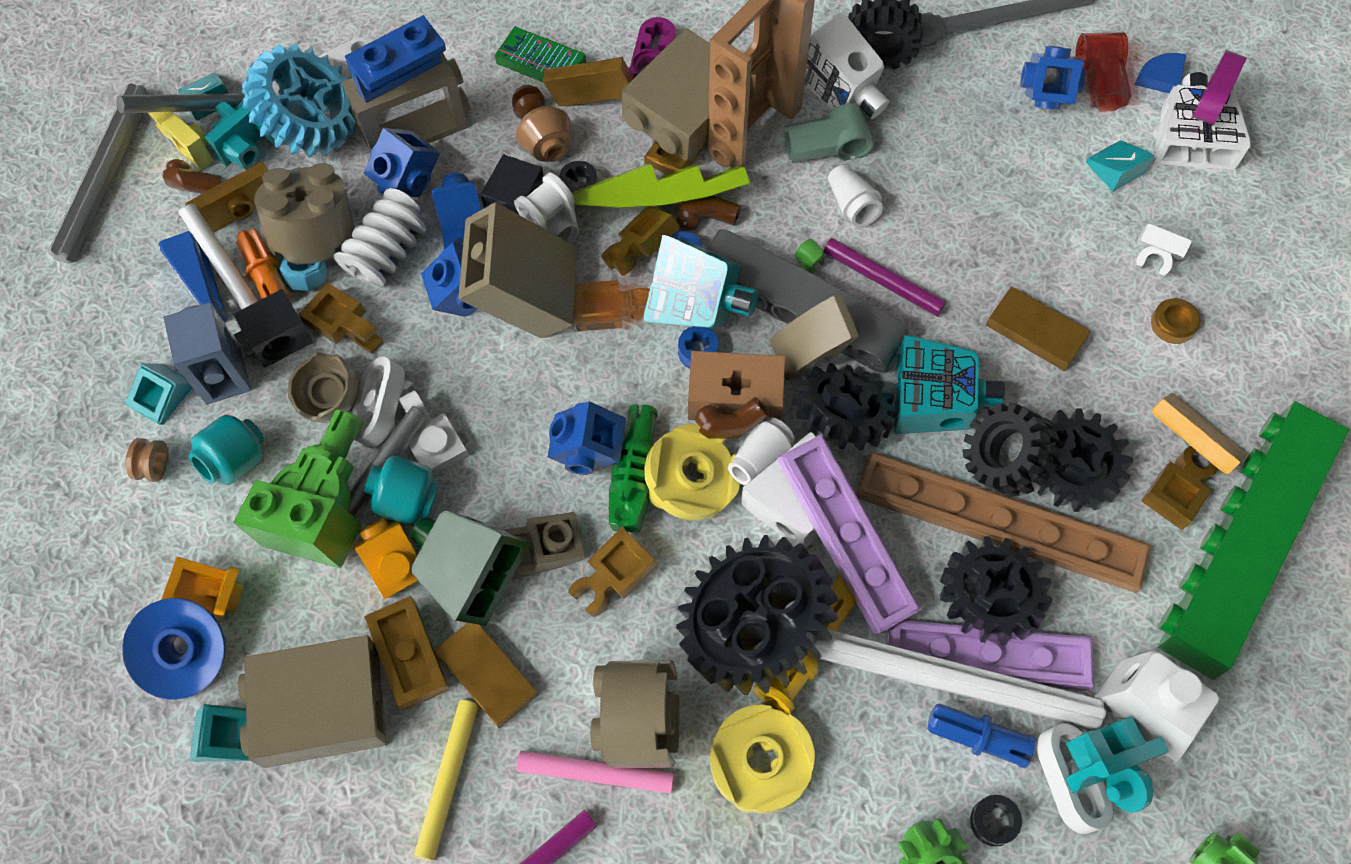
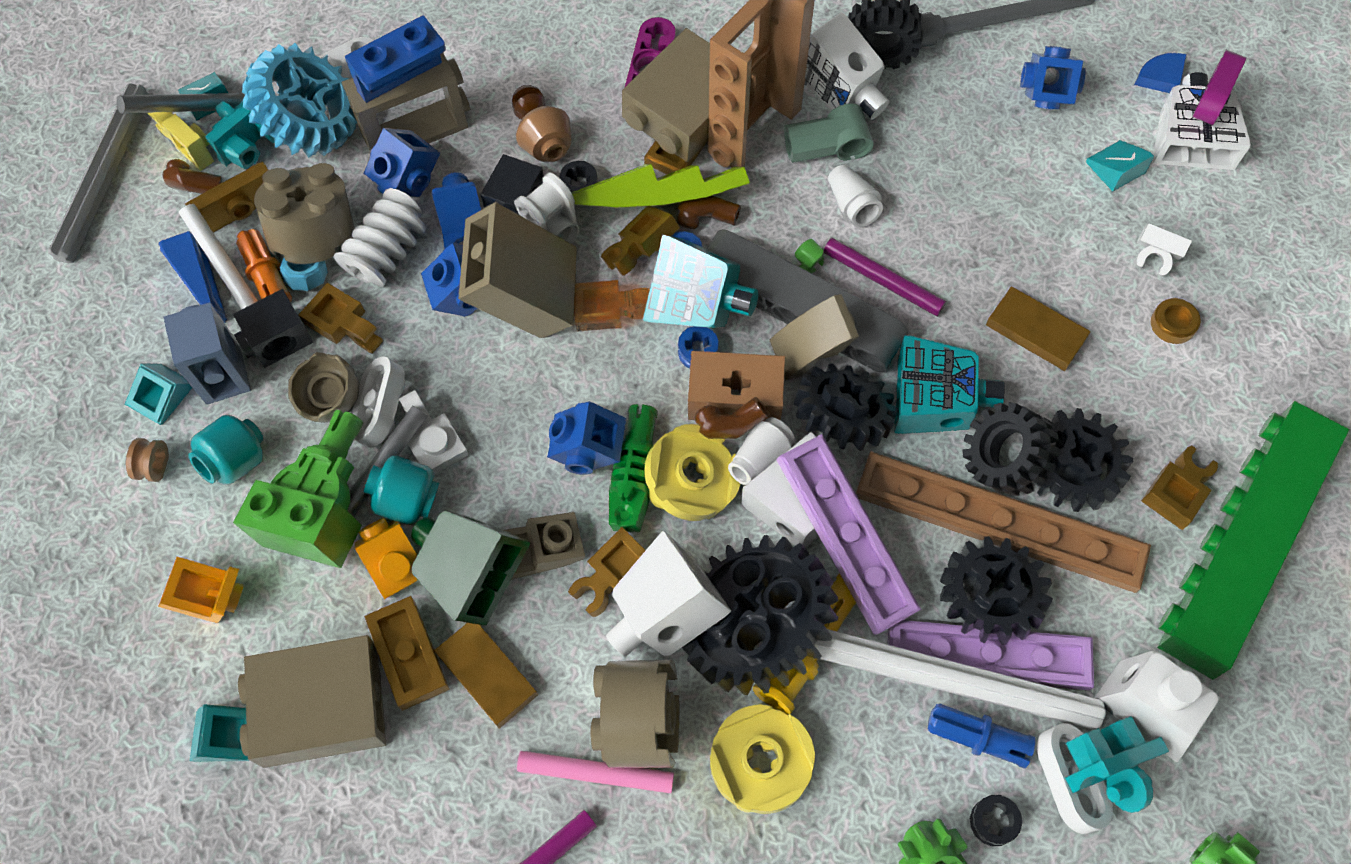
(151, 652): blue dish -> none
(446, 780): light yellow bar -> none
(533, 54): green tile -> none
(588, 81): pearl gold tile -> none
(664, 600): none -> white torso
(1106, 75): clear red piece -> none
(1199, 433): tile -> none

